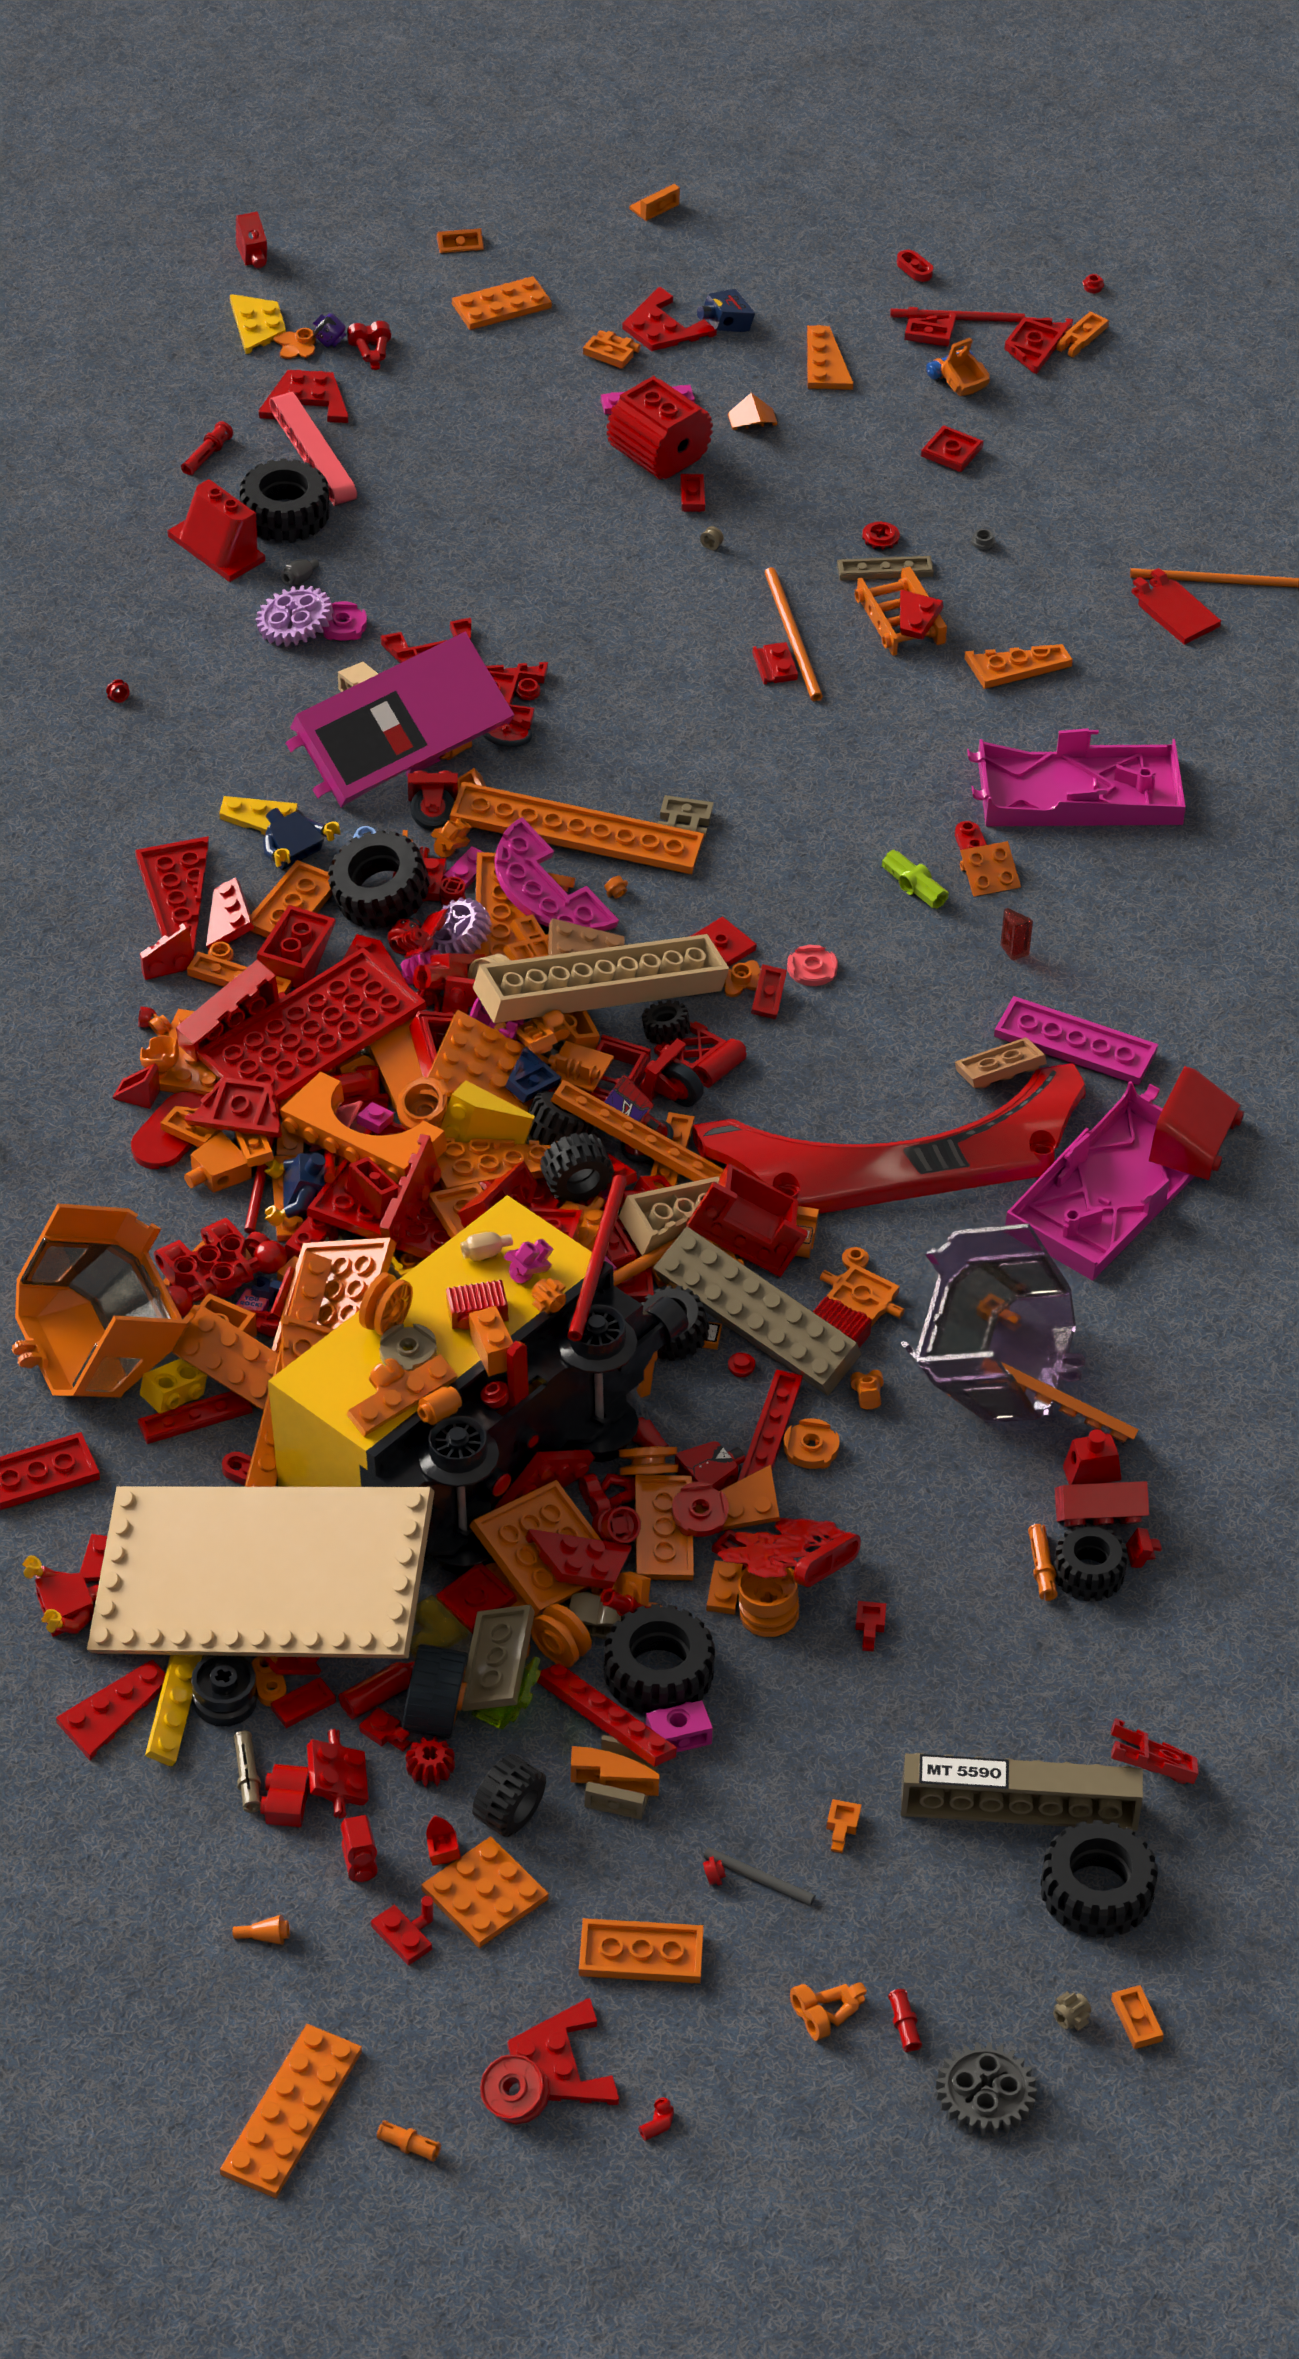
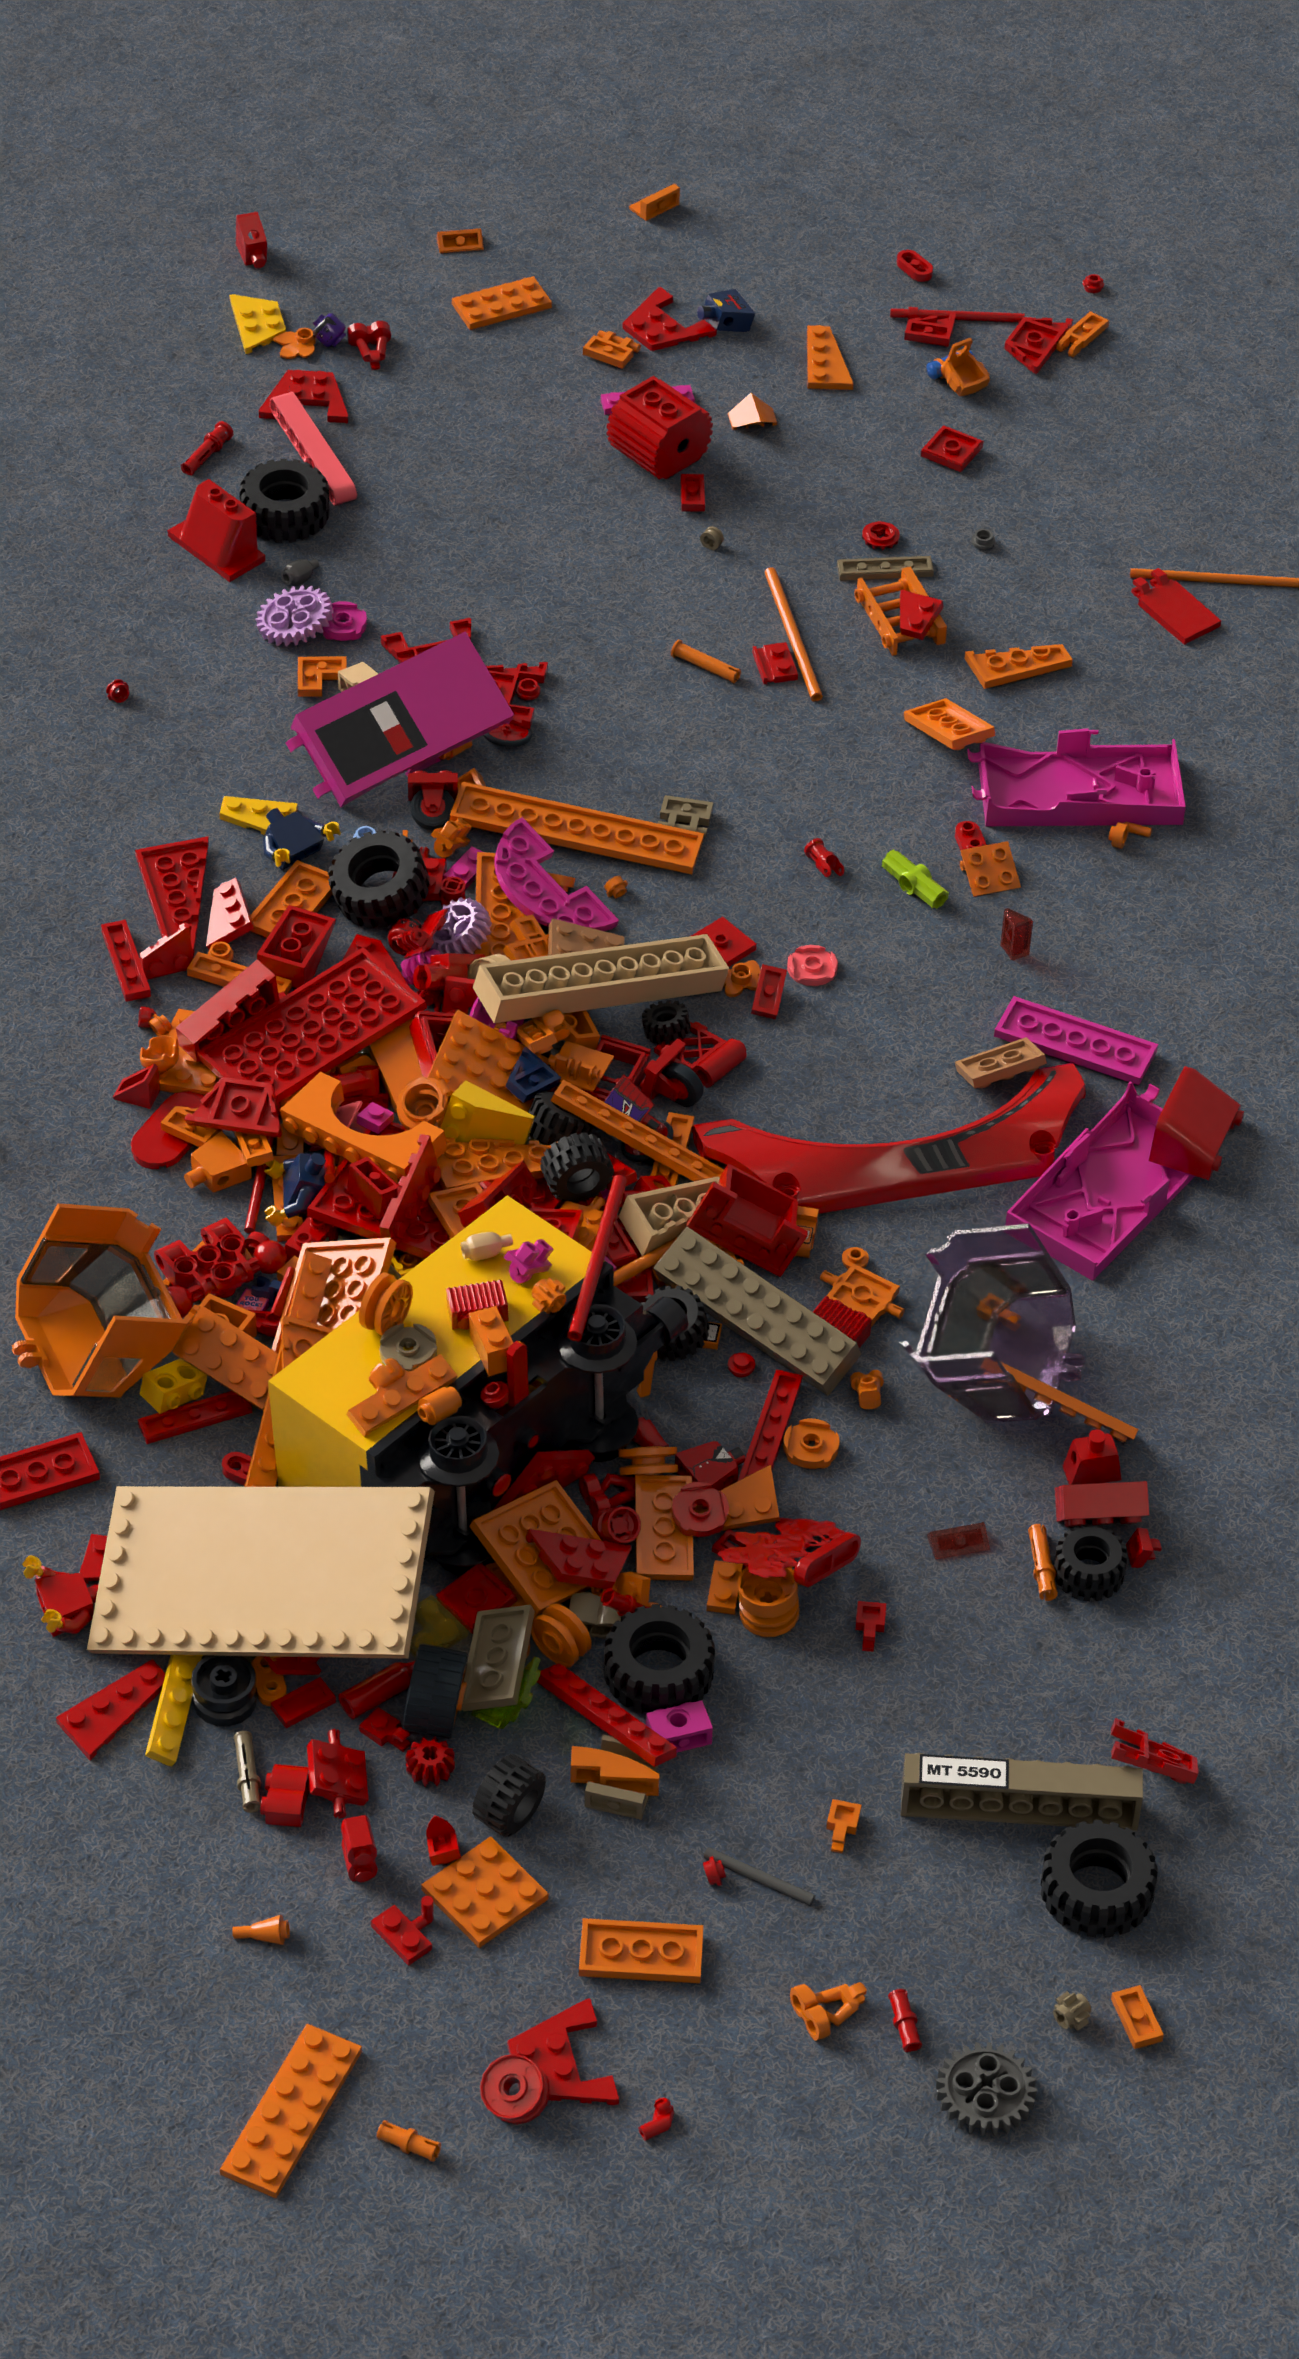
(125, 960): none -> red plate
(314, 670): none -> orange plate
(705, 661): none -> orange pin
(823, 858): none -> red piece
(949, 724): none -> orange plate
(958, 1541): none -> clear red slope
(1119, 834): none -> orange plate

